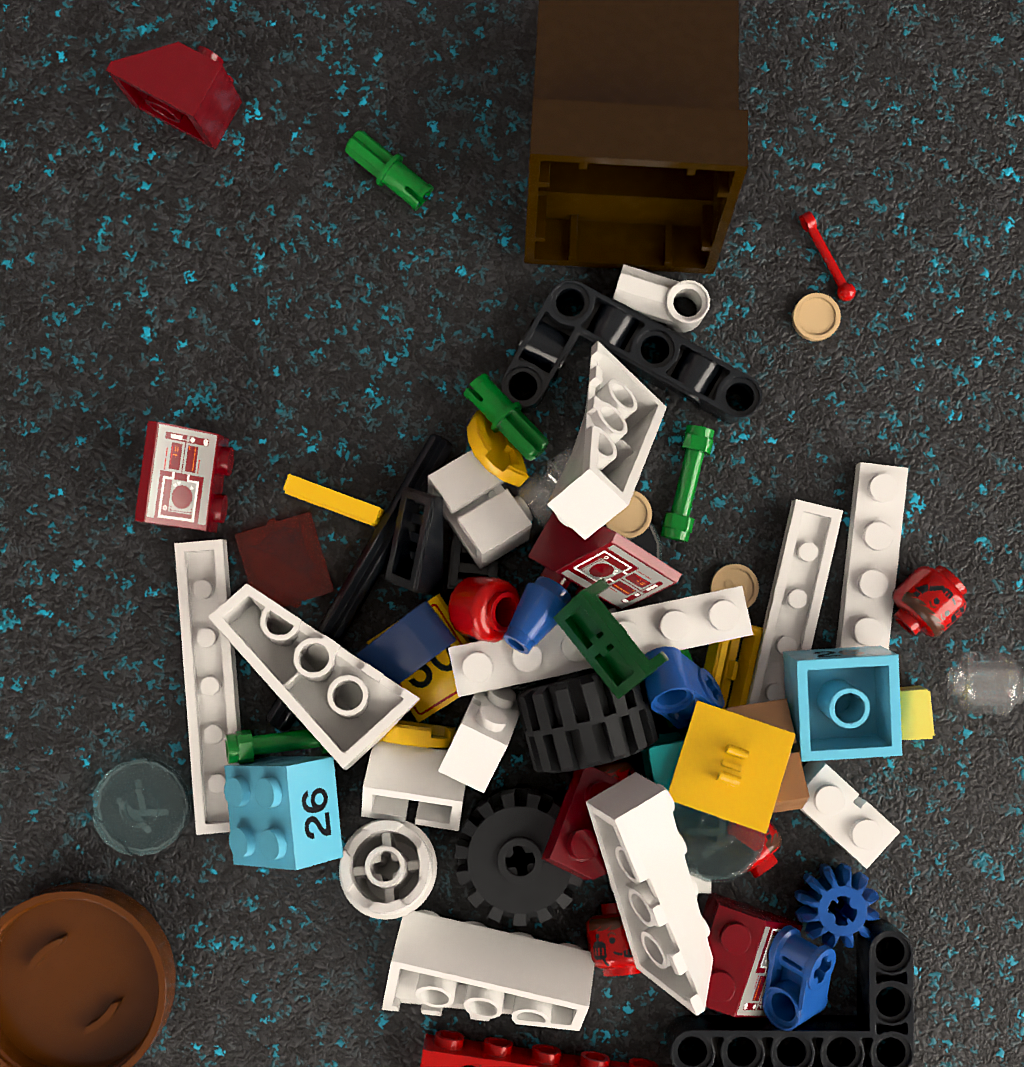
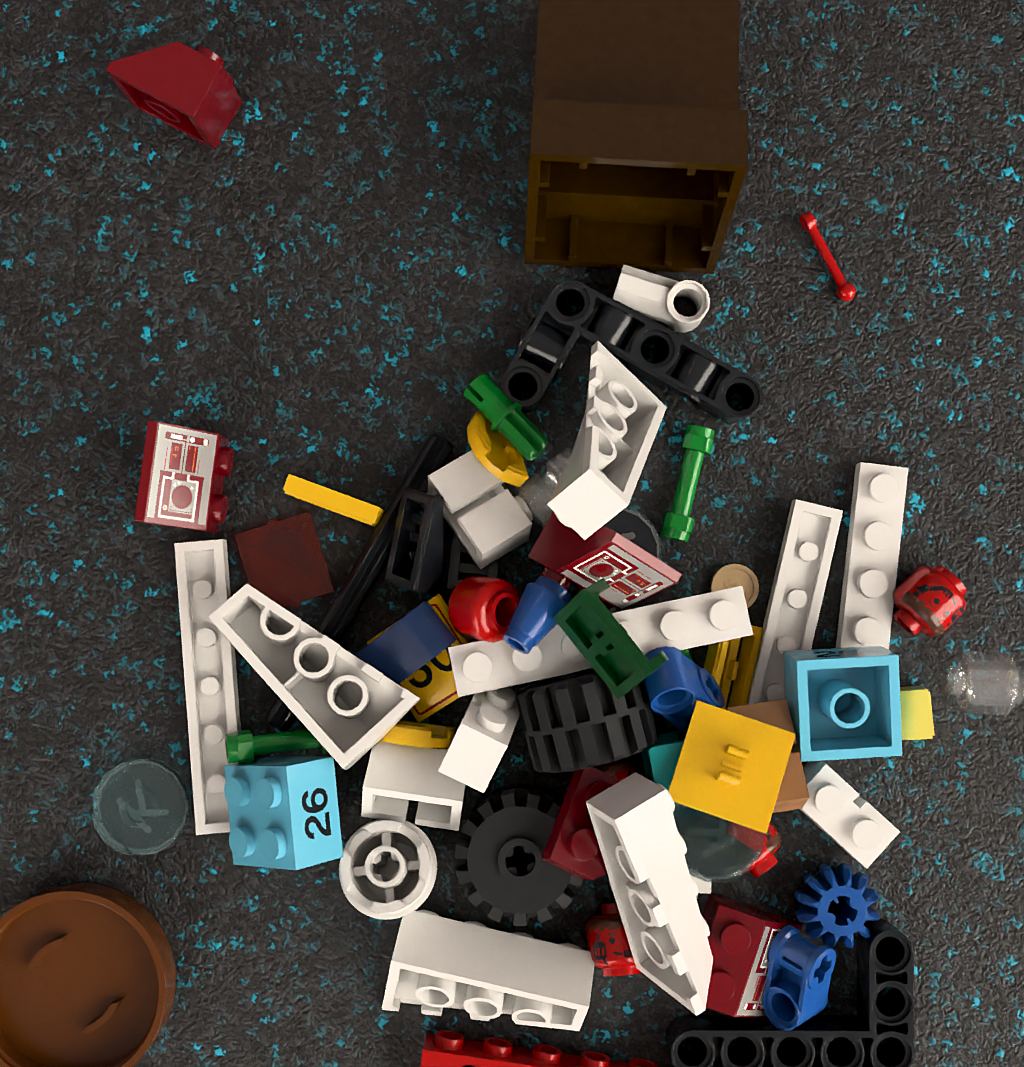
(388, 169): green axle -> none
(633, 519): tan piece -> none
(816, 317): tan piece -> none

